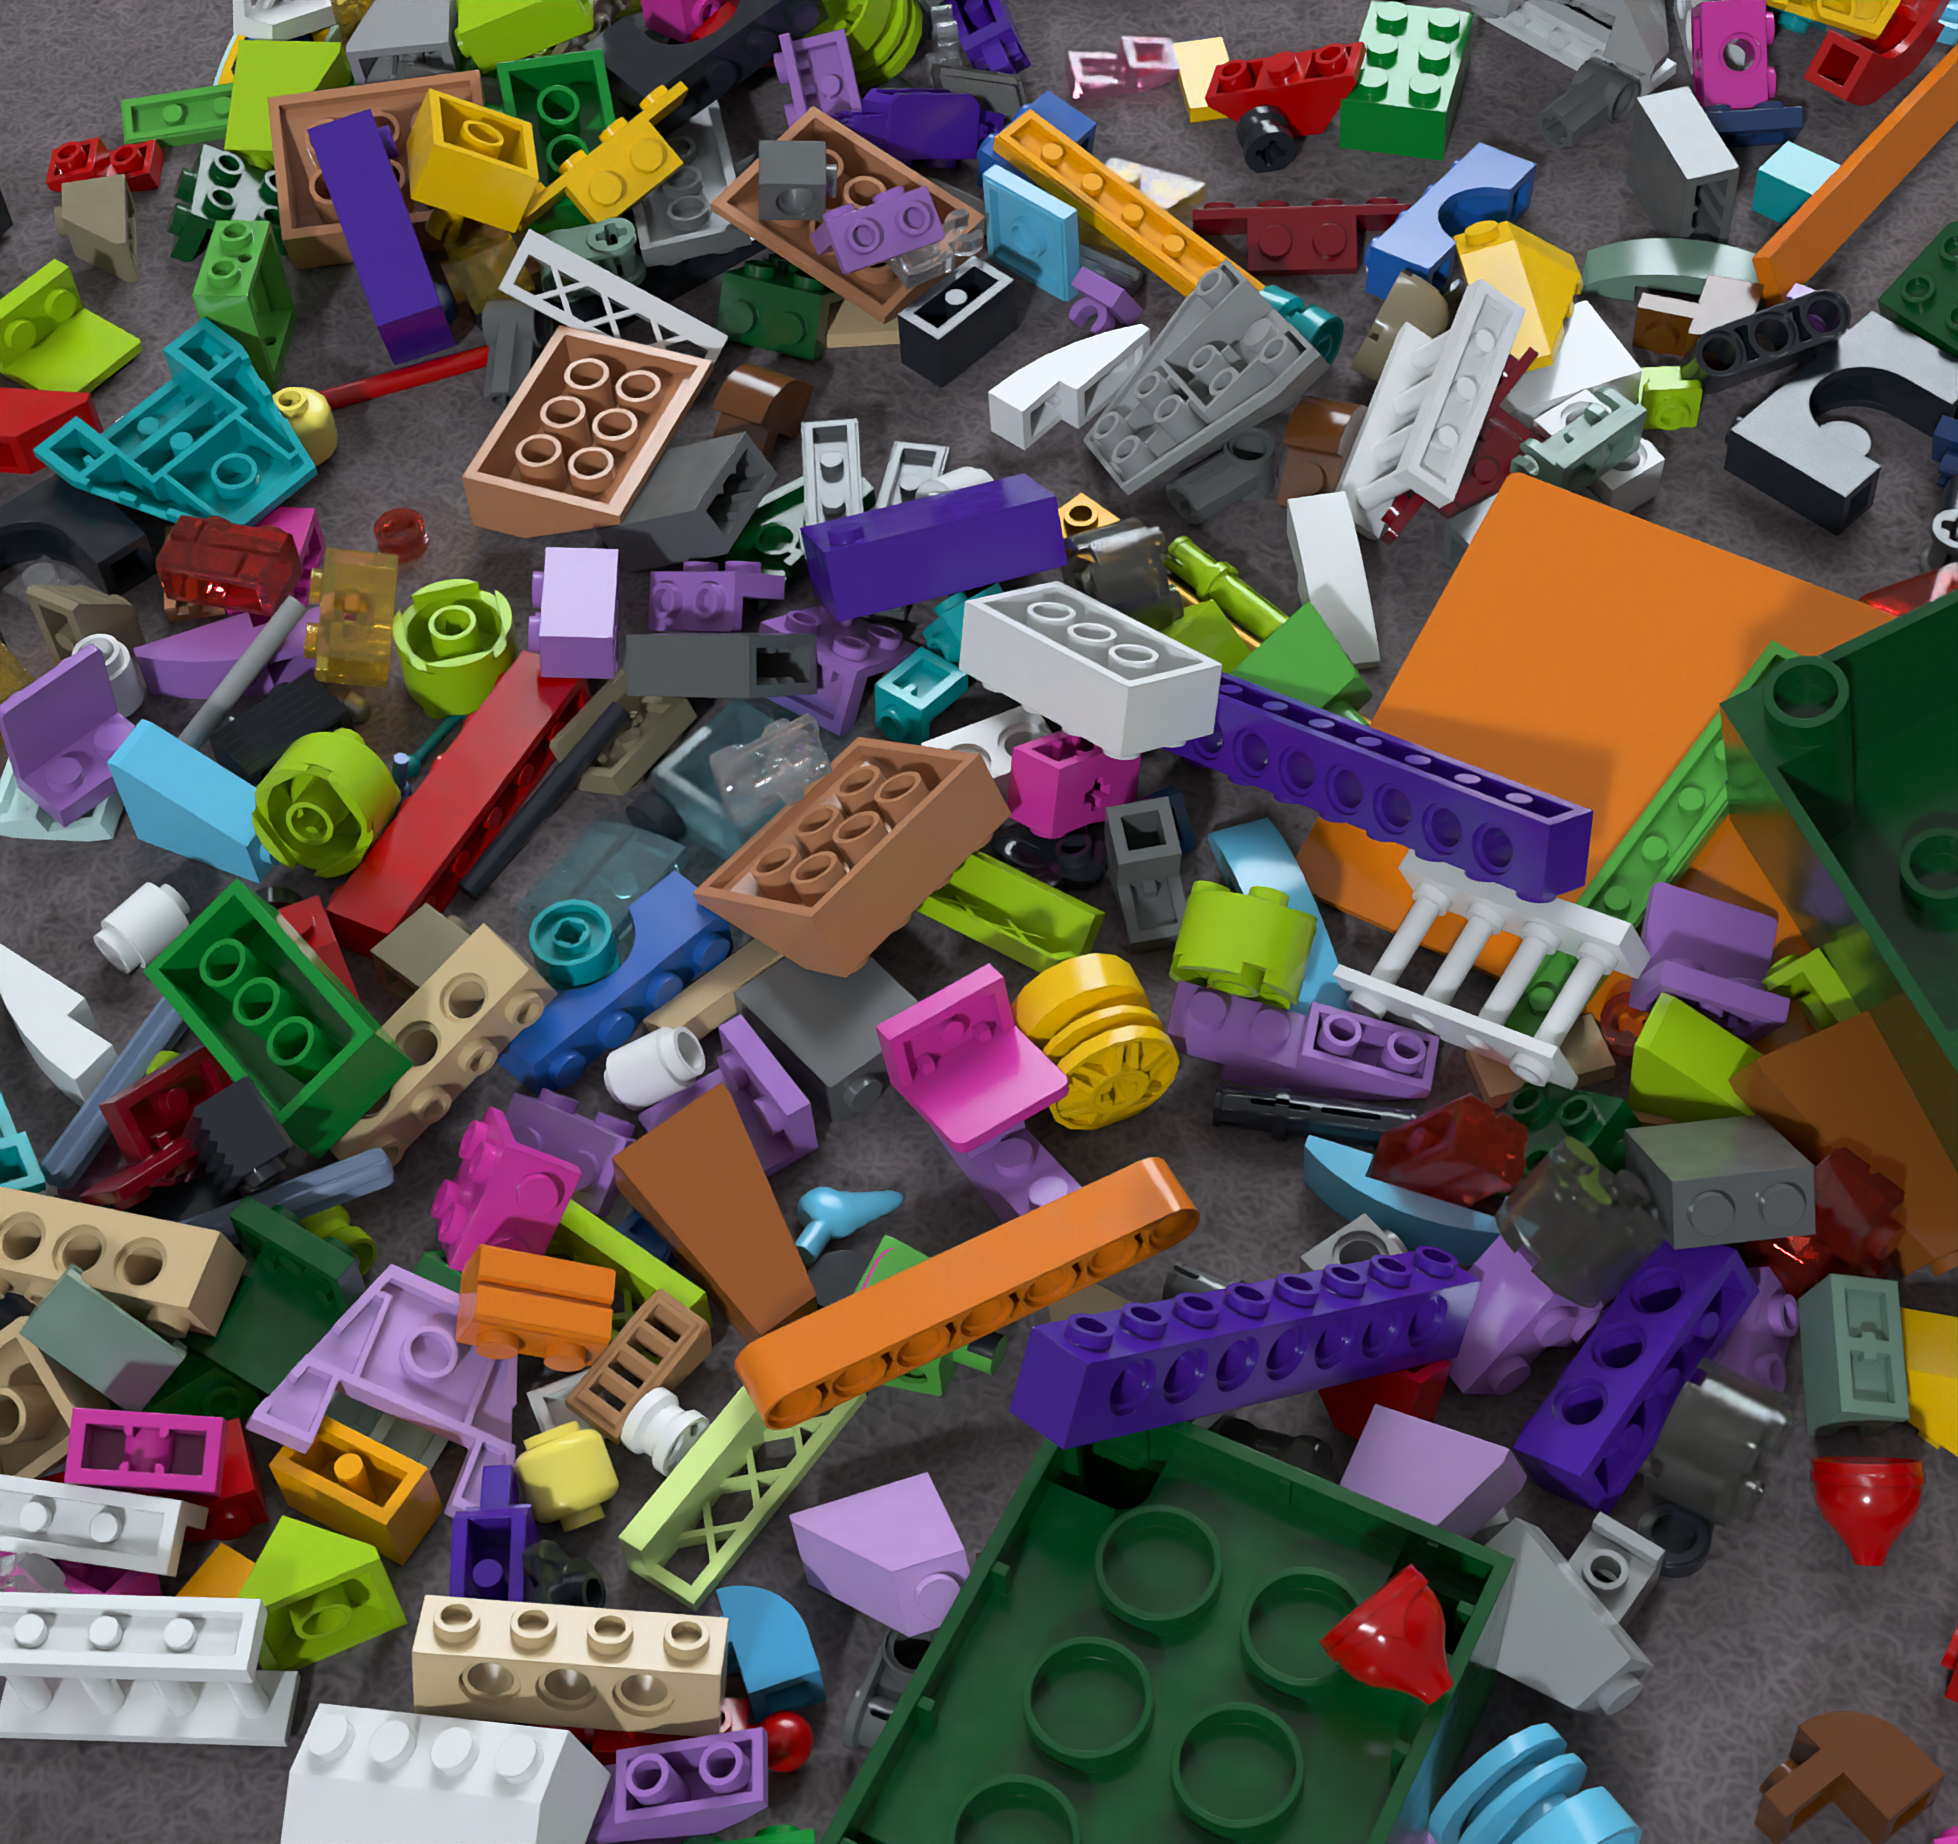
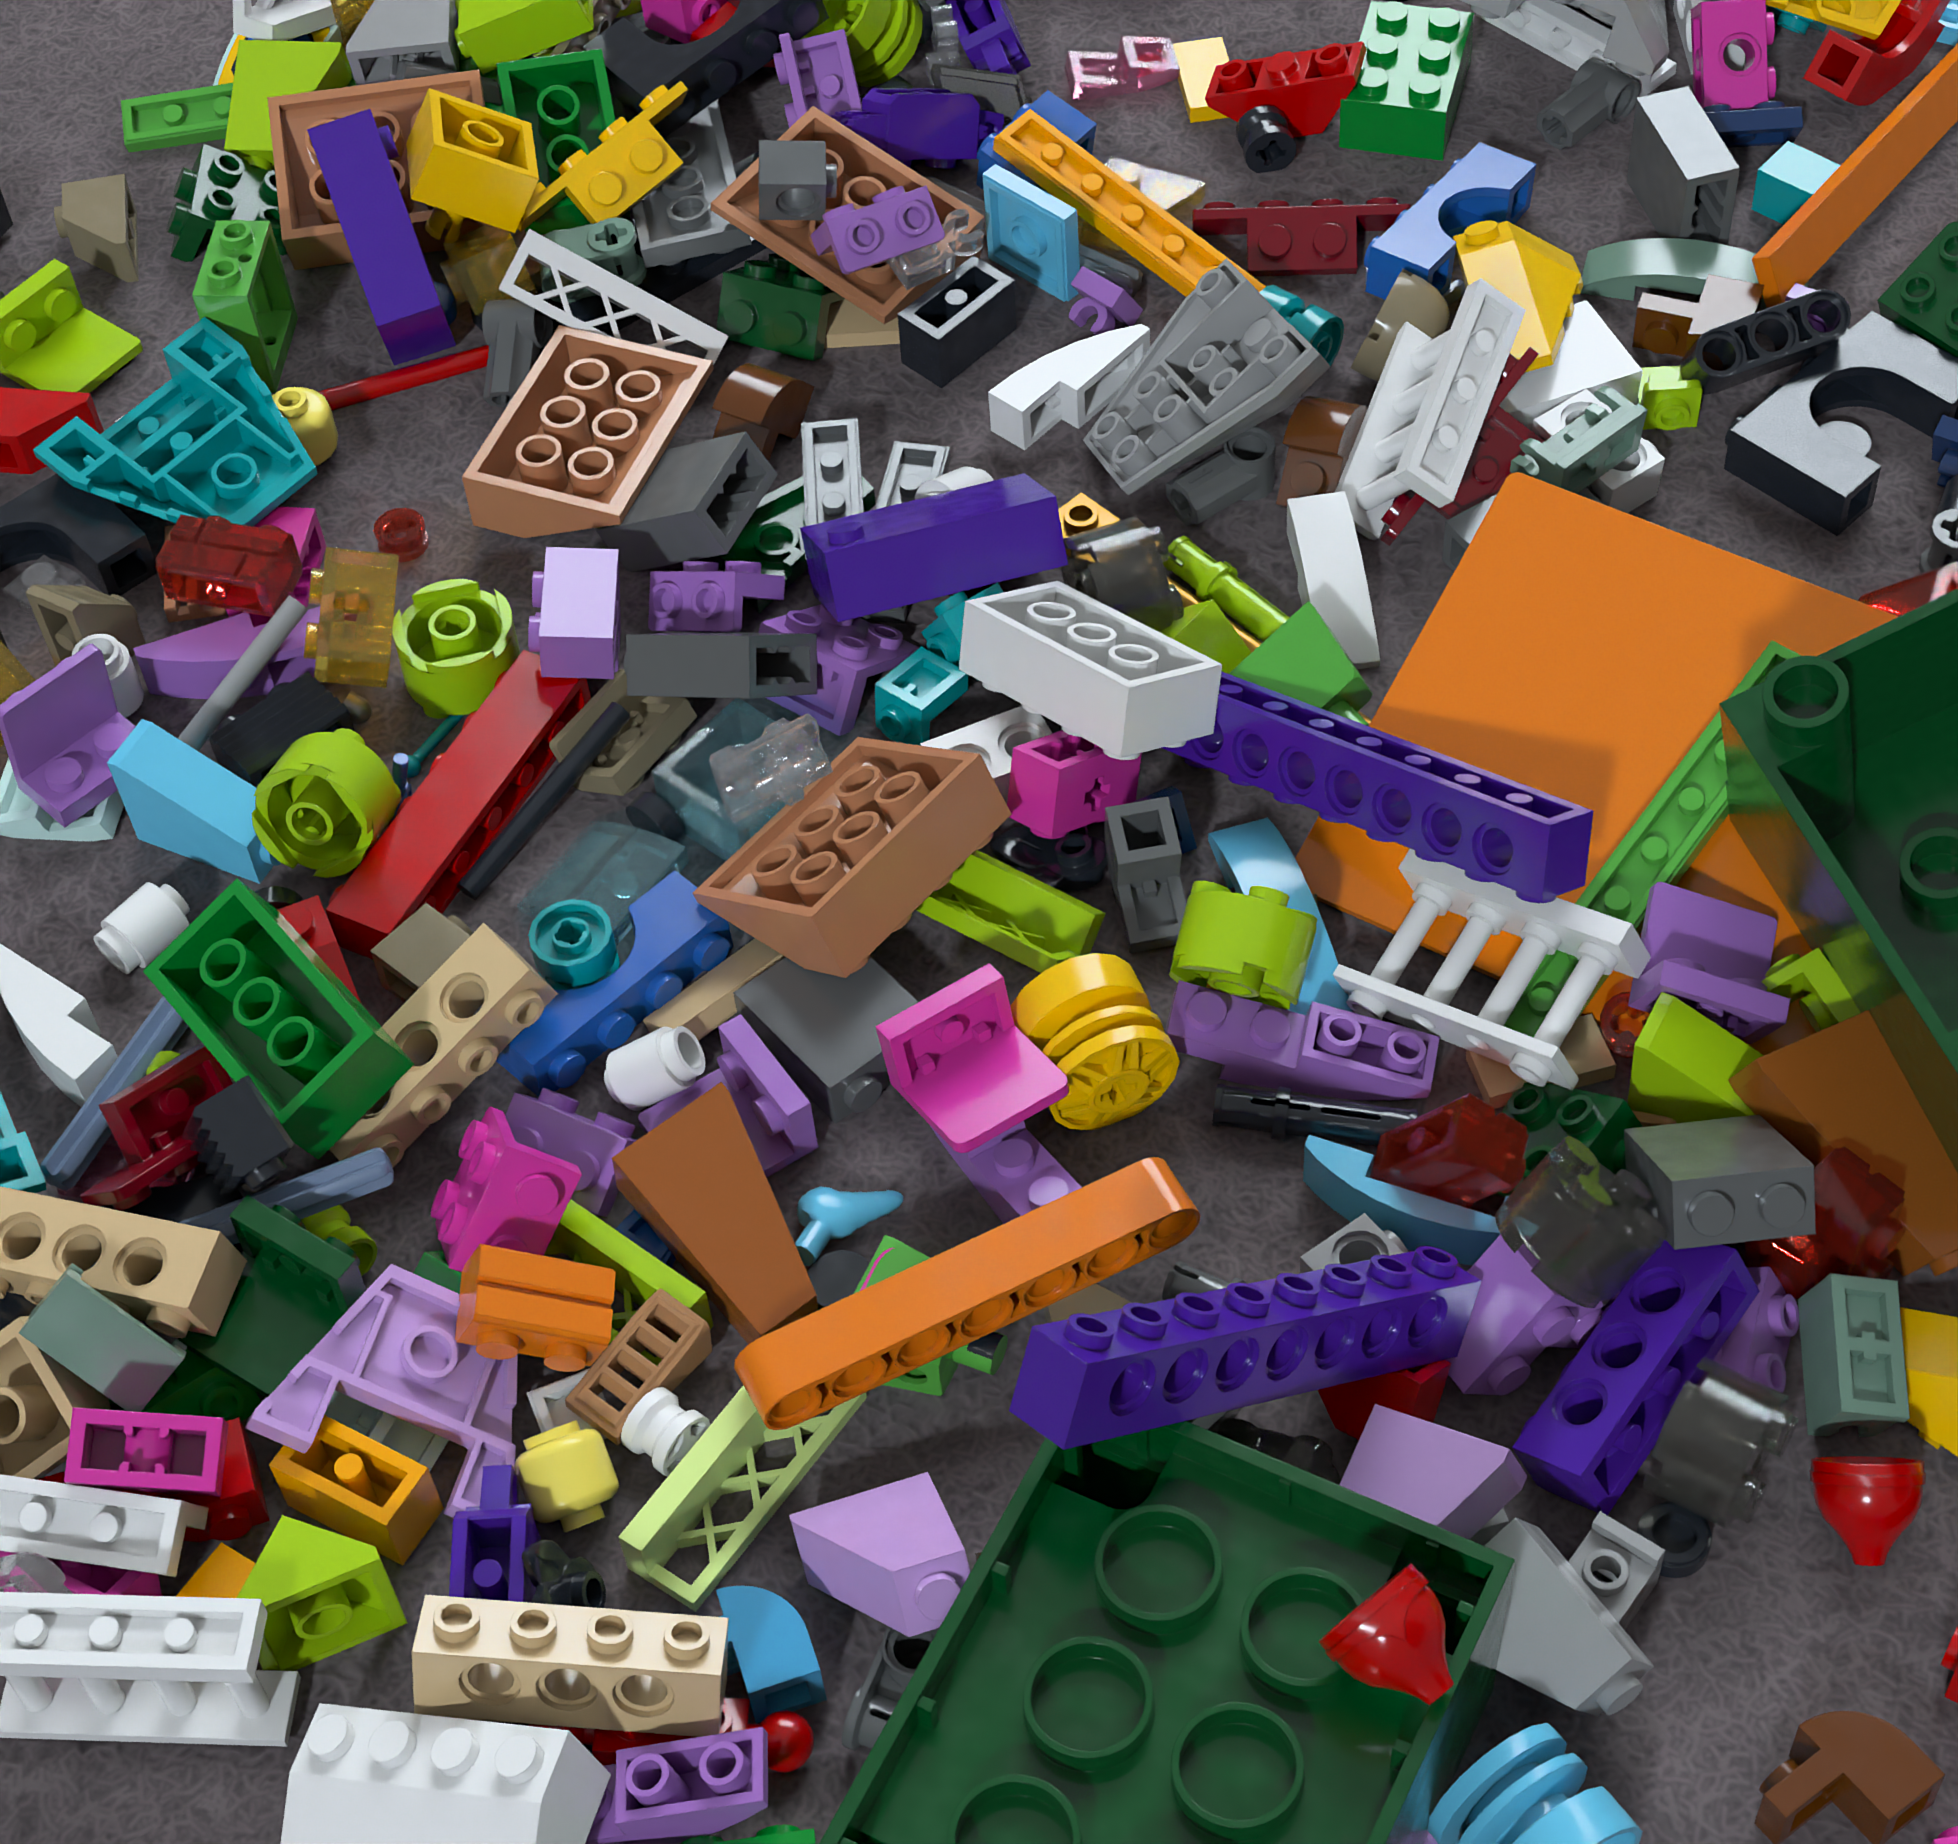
(91, 160): red slope -> none

